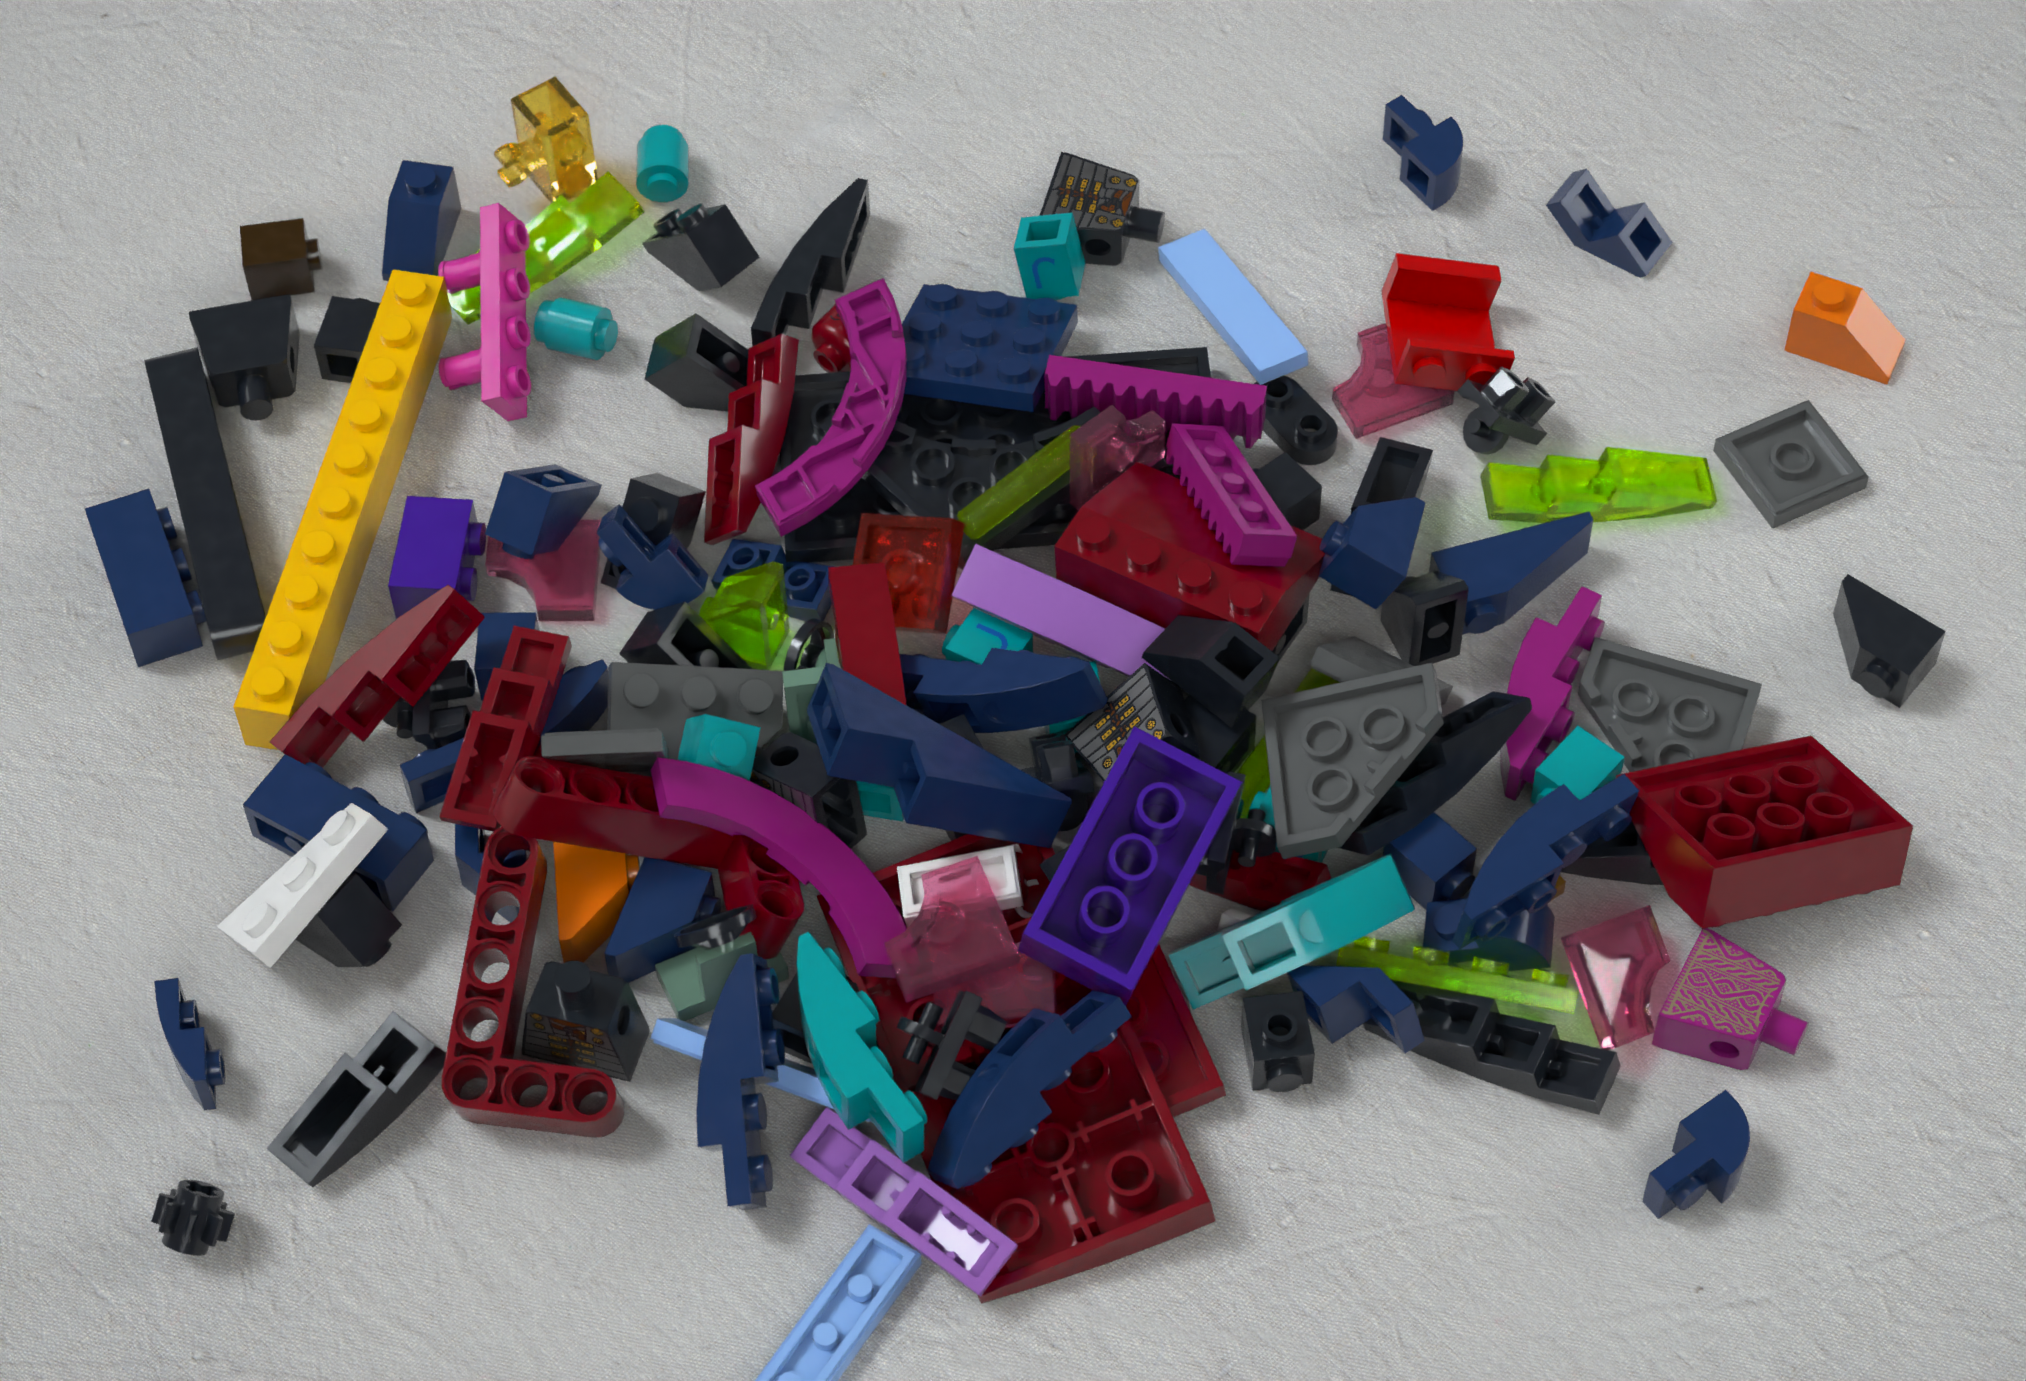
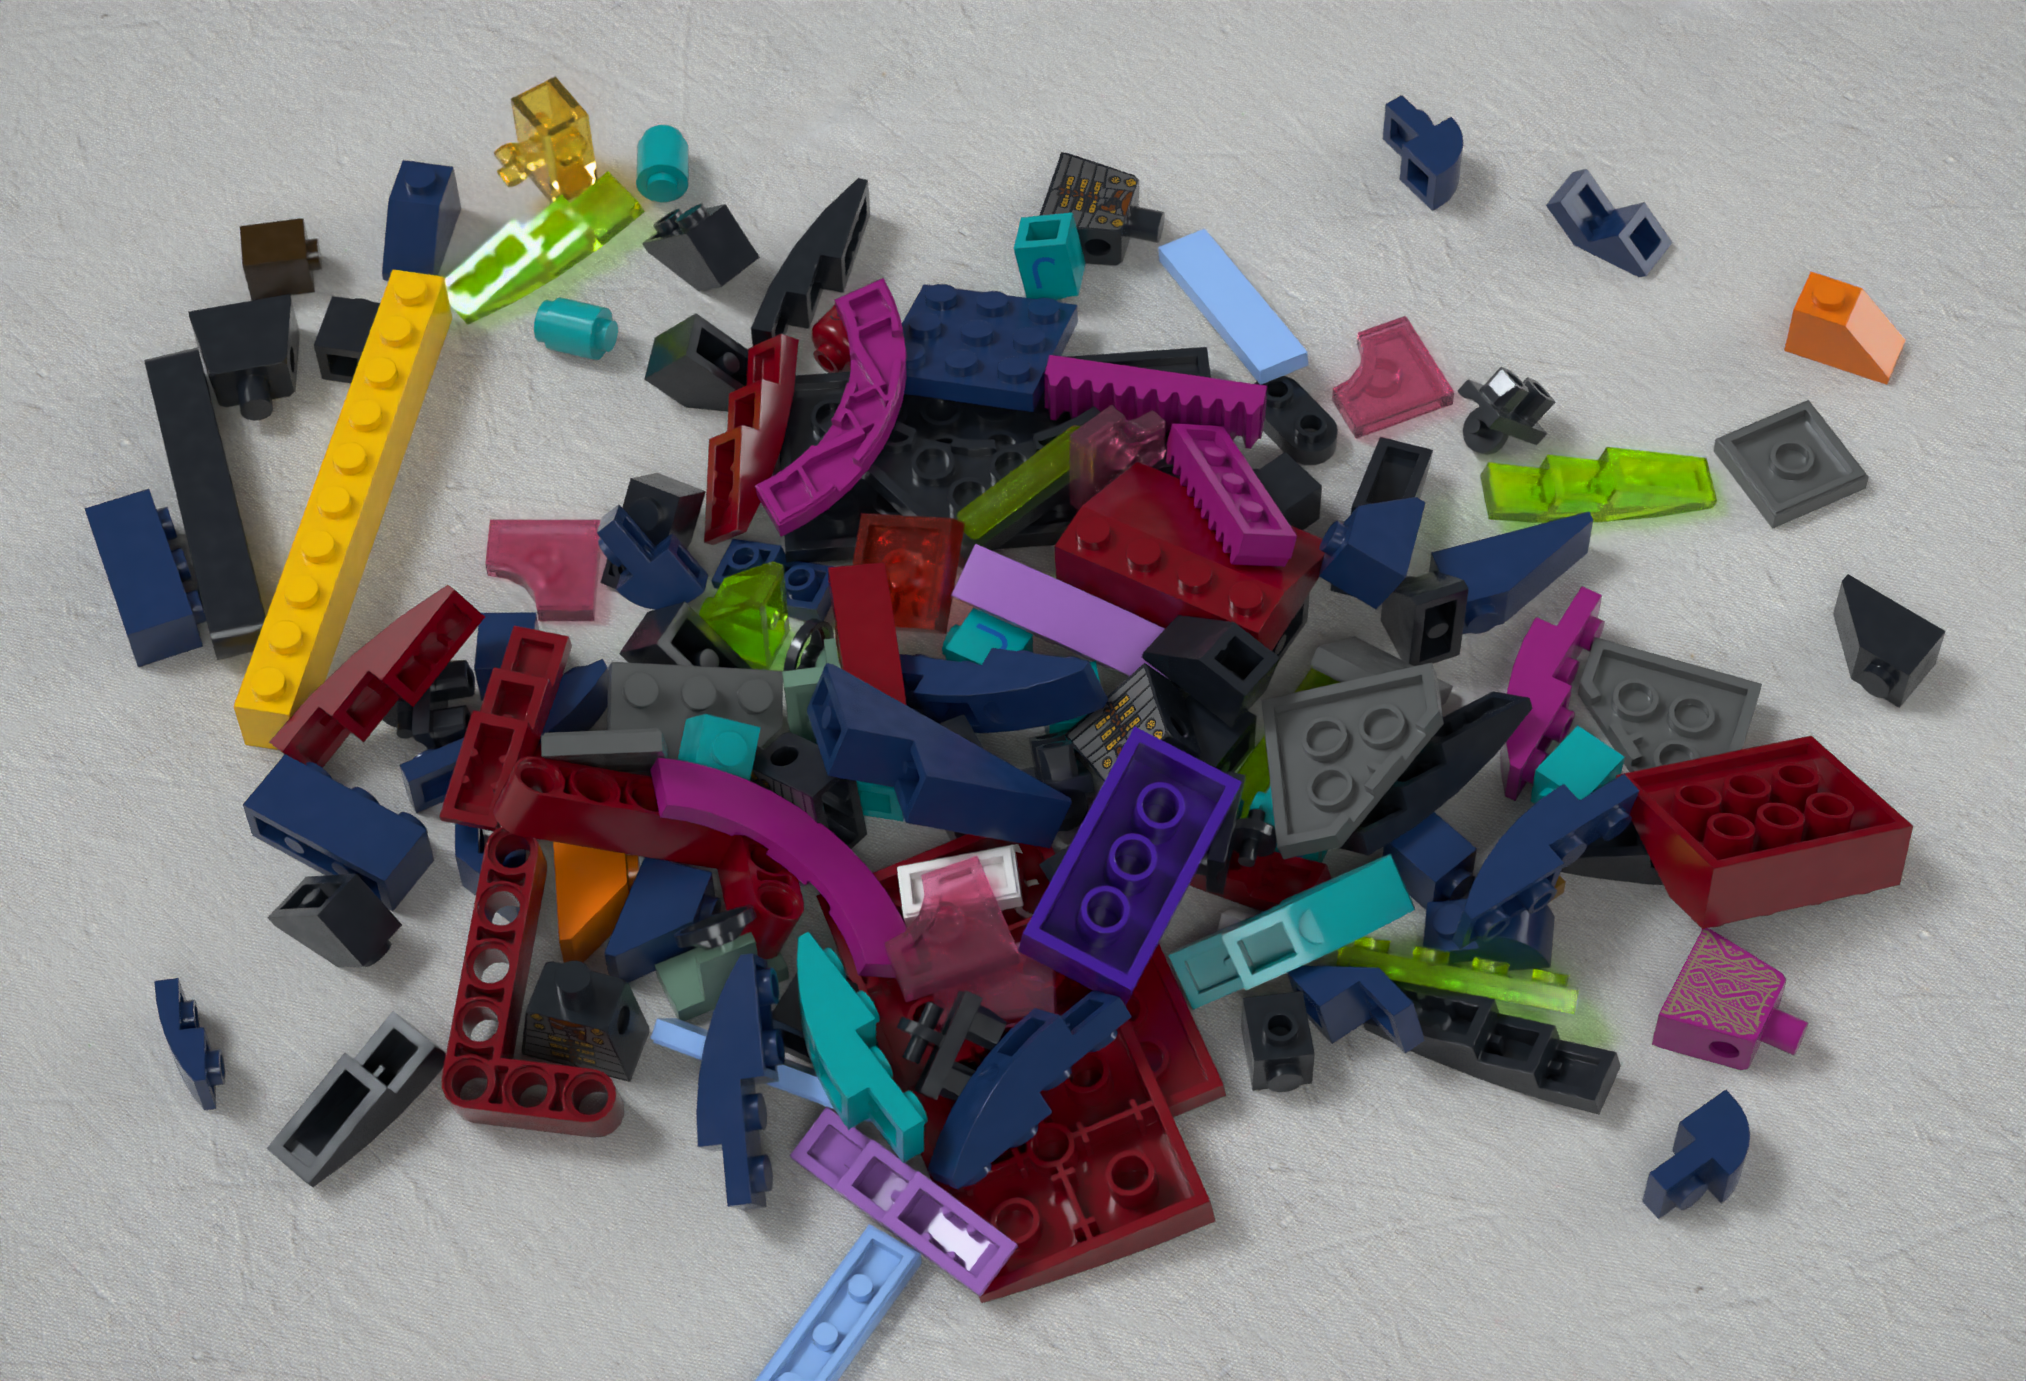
(193, 1217): black gear -> none
(301, 887): white wing -> none
(435, 550): dark purple brick -> none
(505, 334): dark pink plate -> none
(539, 509): dark blue slope -> none
(1441, 322): red panel -> none
(1615, 974): clear pink tile -> none

